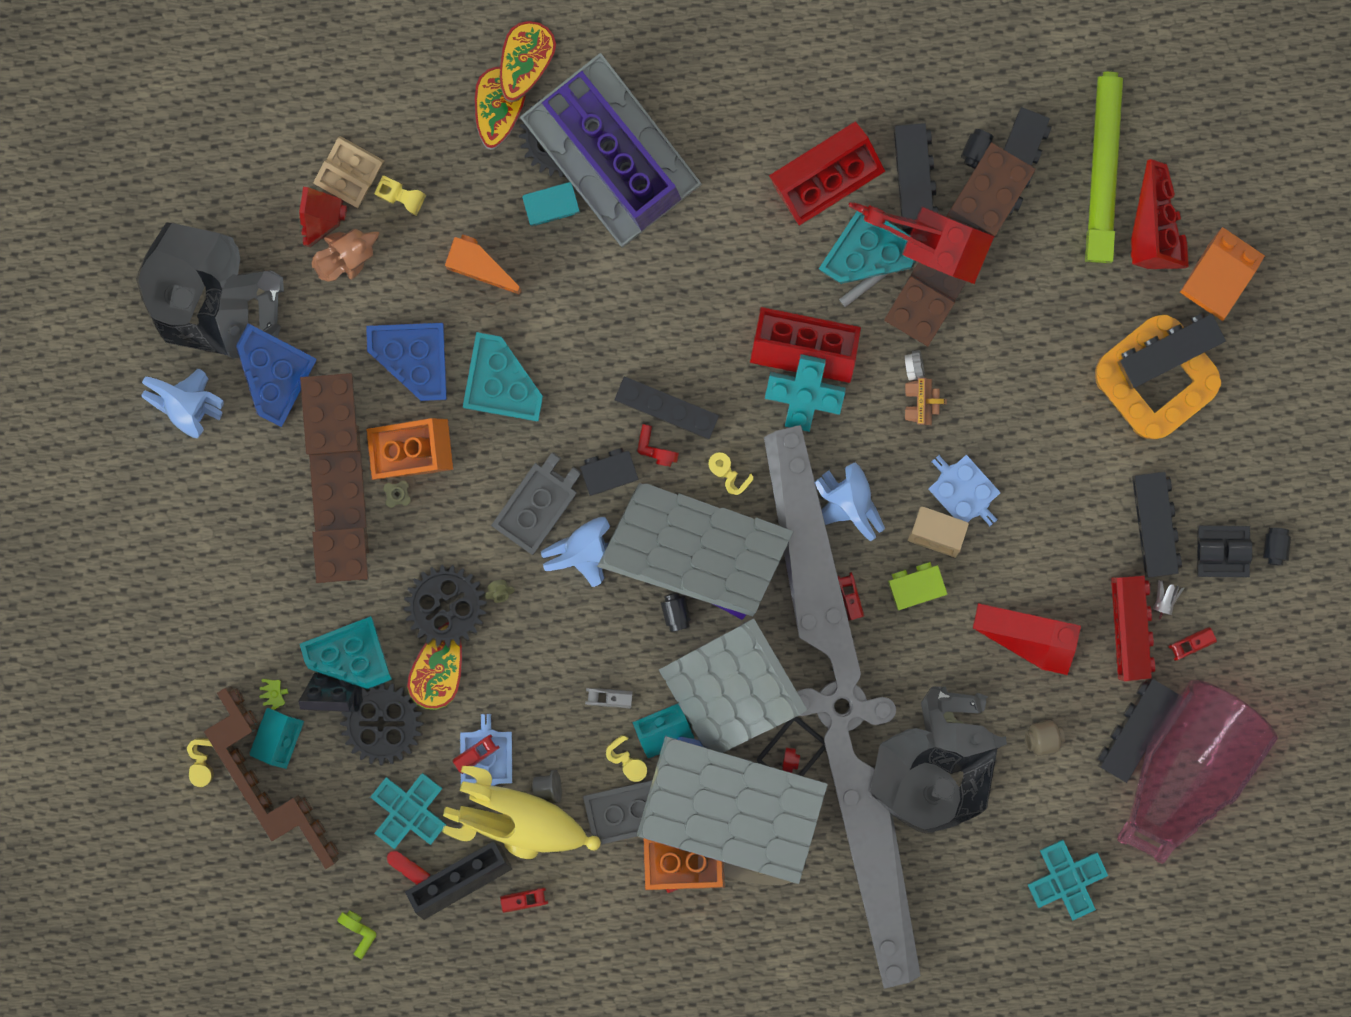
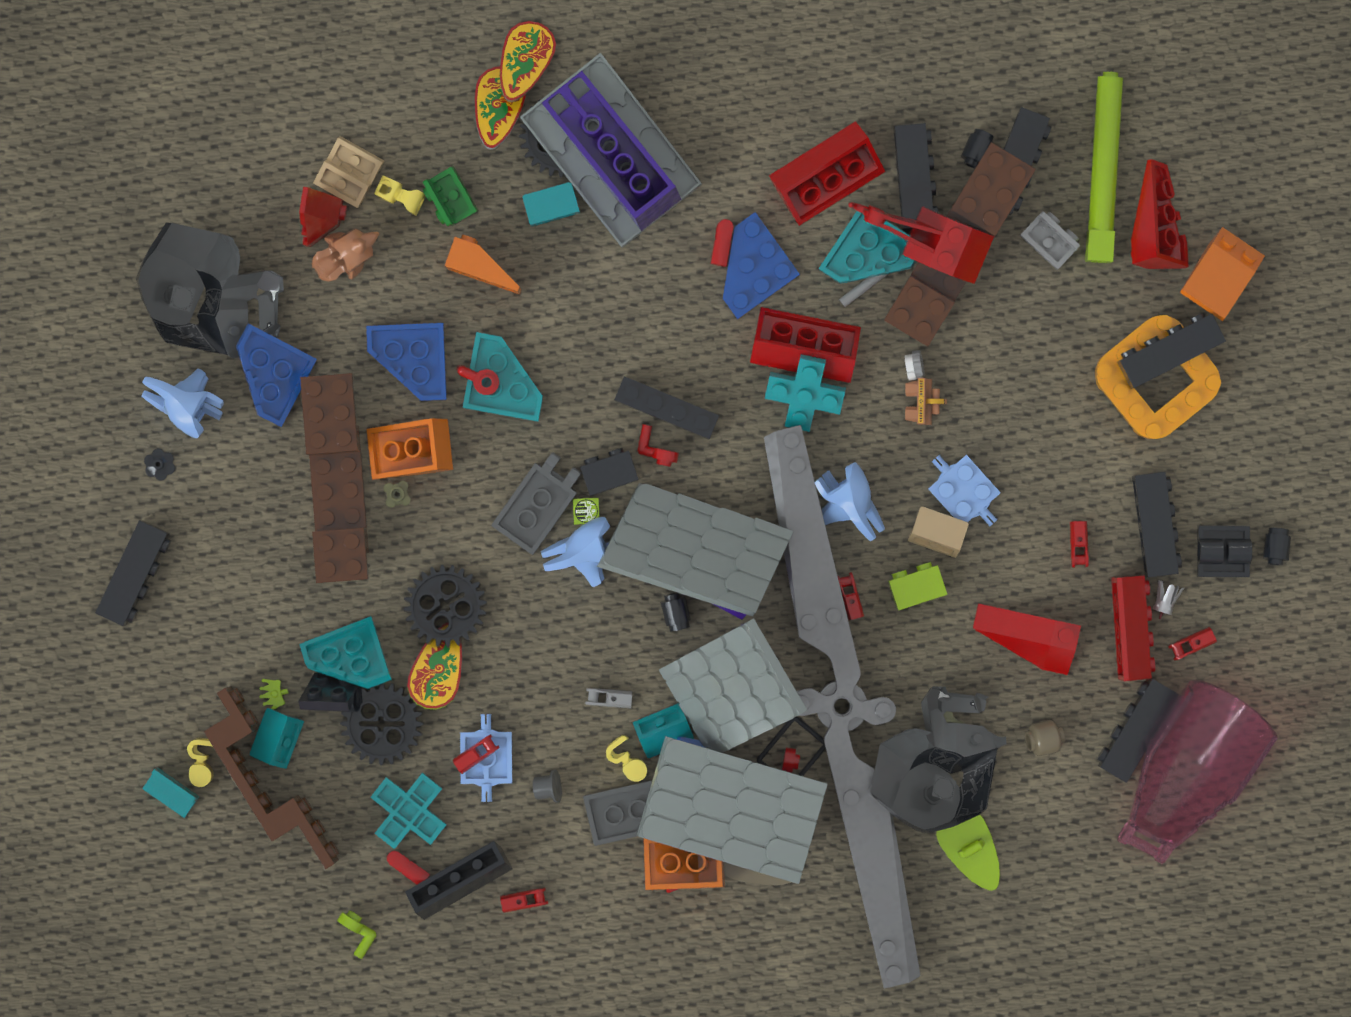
(132, 573): none -> black brick
(166, 464): none -> black plant
(170, 792): none -> teal panel
(449, 197): none -> green bracket
(477, 378): none -> red plate
(499, 591): olive plate -> none
(526, 823): light yellow piece -> none
(585, 510): none -> tile
(721, 466): light yellow leg -> none
(722, 243): none -> red bar
(755, 267): none -> blue plate
(972, 851): none -> lime shield
(1050, 239): none -> light grey bracket
(1067, 879): teal plate -> none
(1079, 538): none -> red bar

